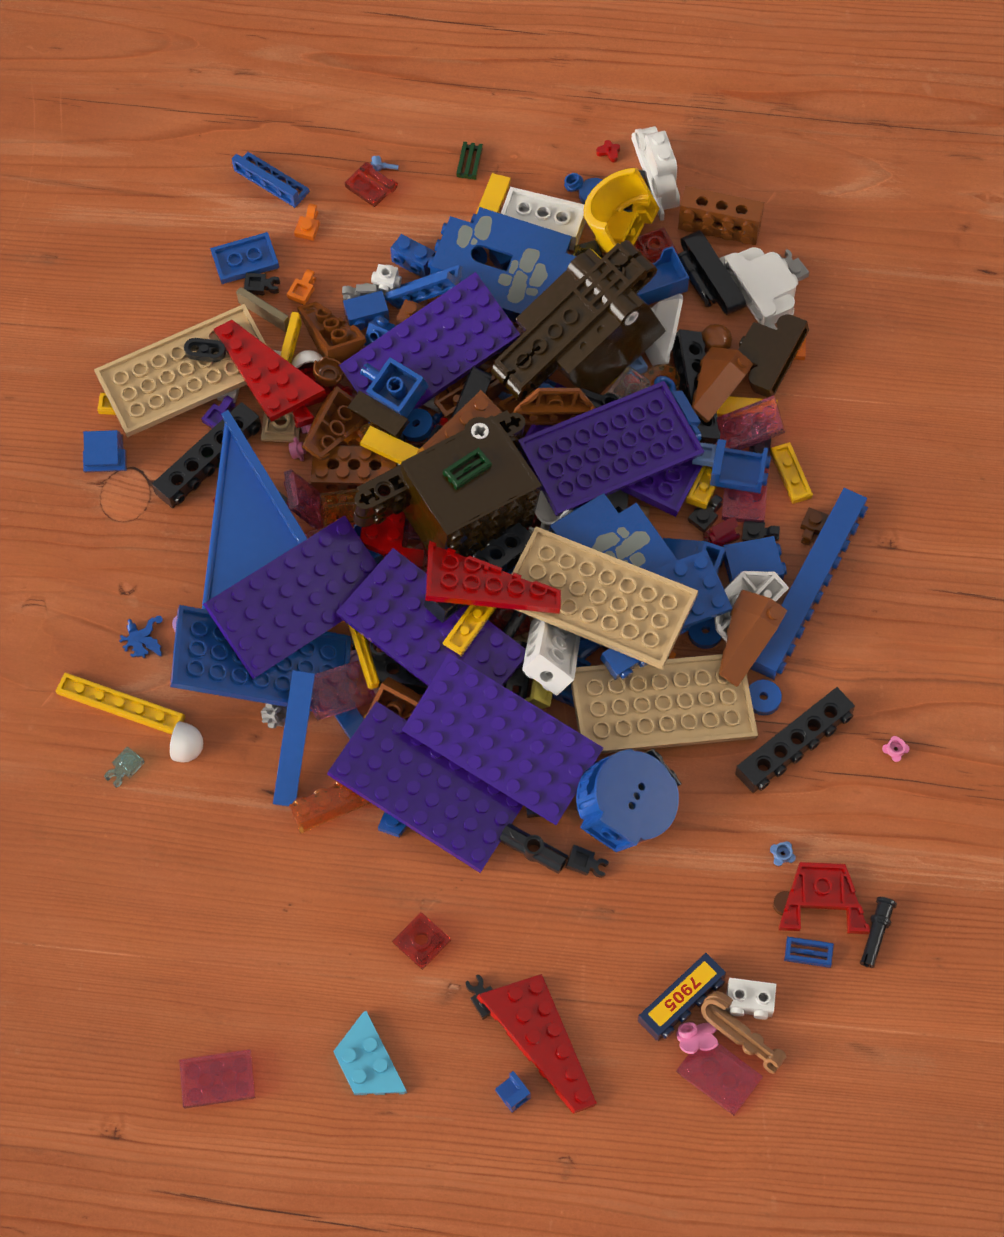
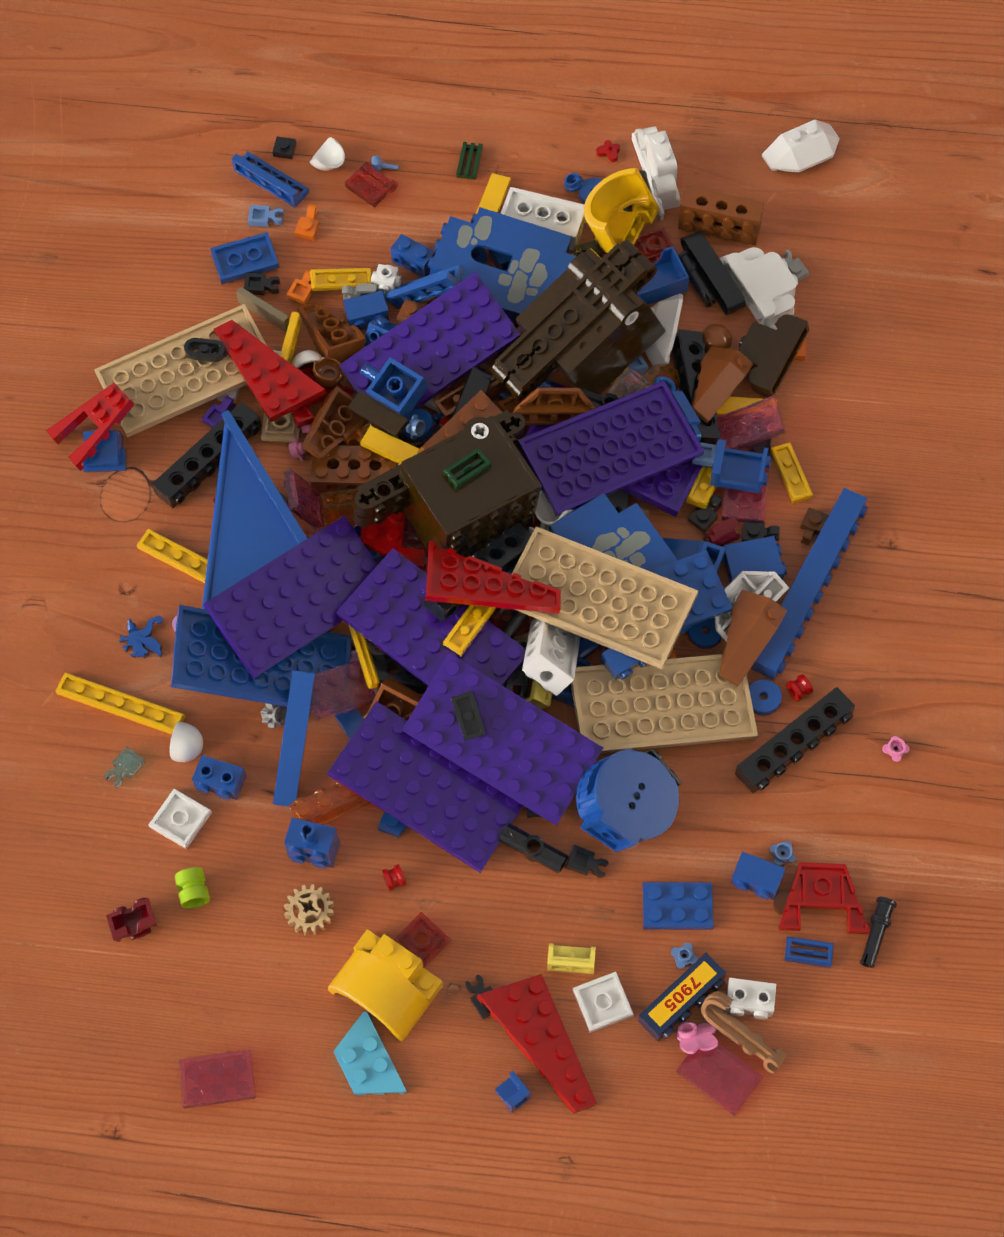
(104, 410): none -> red wing
(133, 921): none -> dark red cylinder
(174, 554): none -> yellow tile
(180, 818): none -> white tile
(192, 888): none -> lime wheel
(218, 778): none -> blue brick
(262, 215): none -> medium blue plate
(284, 147): none -> black plate
(304, 919): none -> tan gear
(311, 843): none -> blue brick
(328, 156): none -> white helmet
(337, 278): none -> yellow tile
(387, 983): none -> yellow piece
(394, 877): none -> red wheel
(415, 427): none -> medium blue plate
(468, 715): none -> black plate
(571, 959): none -> light yellow hinge
(603, 1002): none -> white tile
(677, 906): none -> blue plate
(682, 962): none -> medium blue plate
(757, 876): none -> blue brick
(799, 687): none -> red wheel
(802, 147): none -> white wedge

